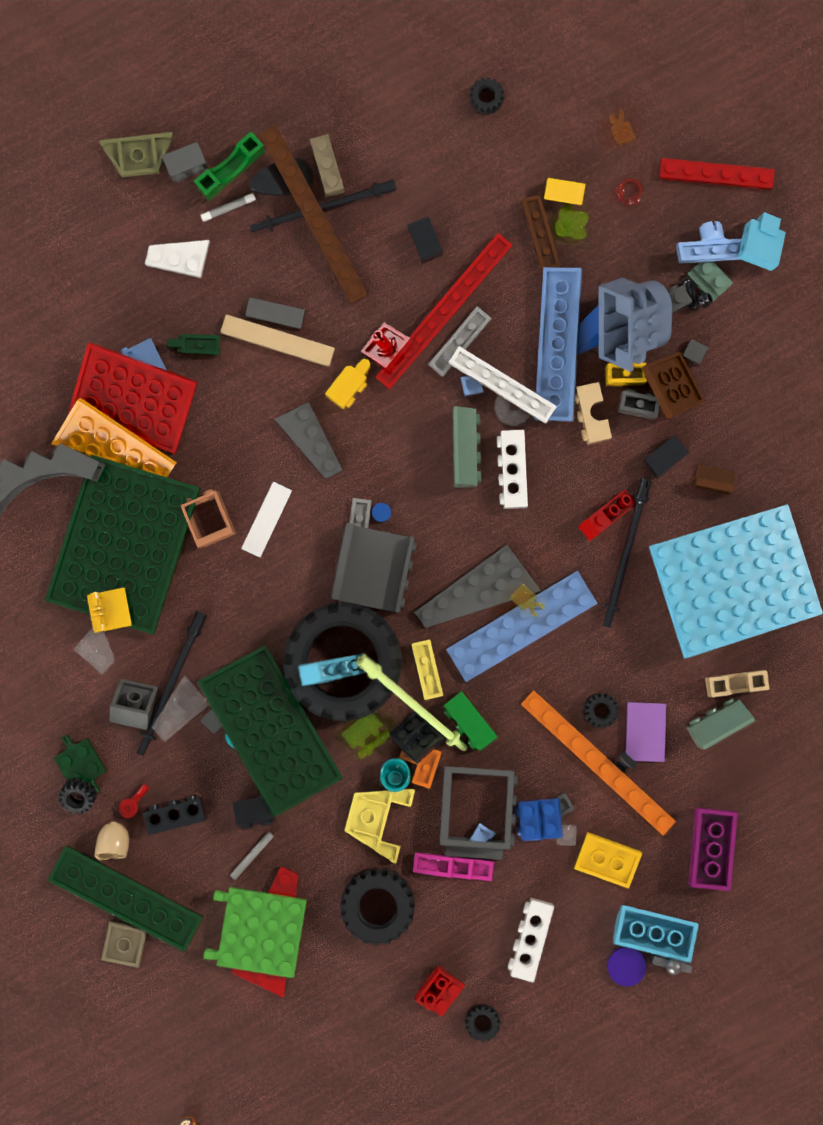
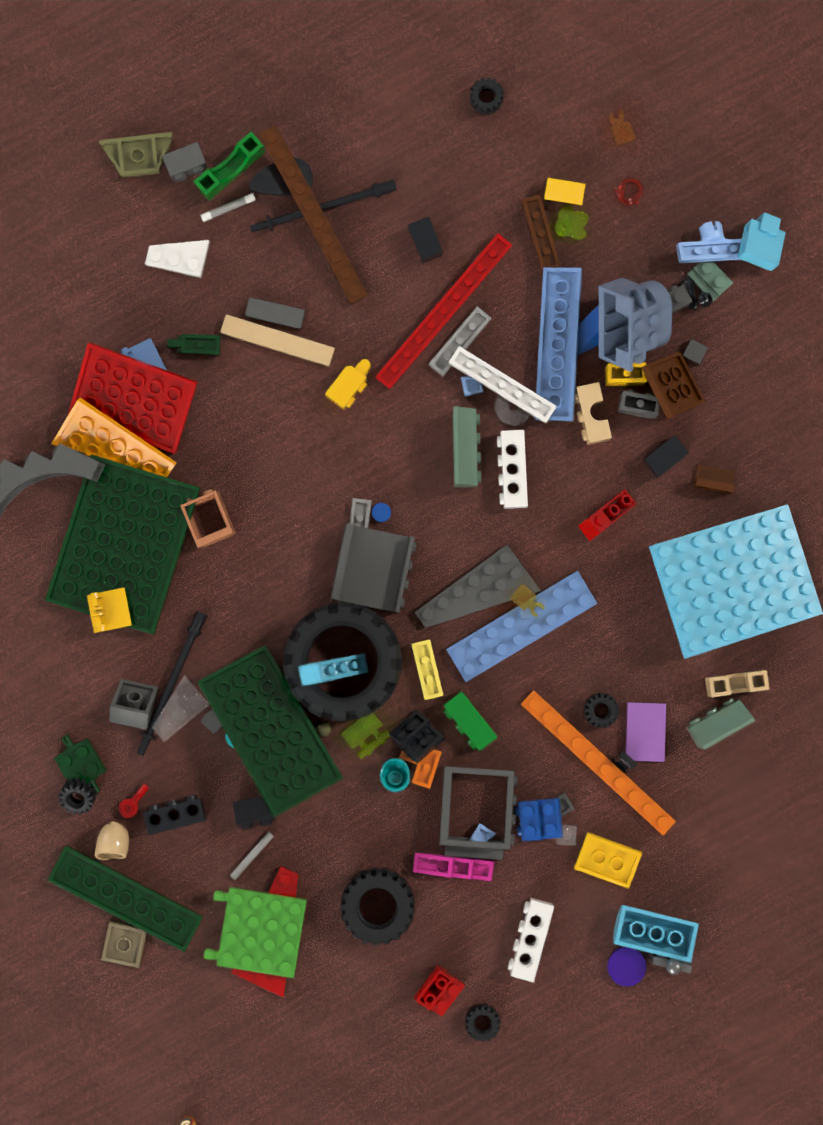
(96, 651): clear wing -> none
(266, 519): white sticker -> none
(308, 435): dark grey wing -> none
(323, 729): none -> olive hinge
(327, 166): dark tan brick -> none
(369, 816): light yellow wing -> none
(374, 671): yellowish green bar -> none
(382, 344): red plate -> none
(640, 499): black bar -> none
(712, 848): magenta brick -> none
(716, 173): red plate -> none

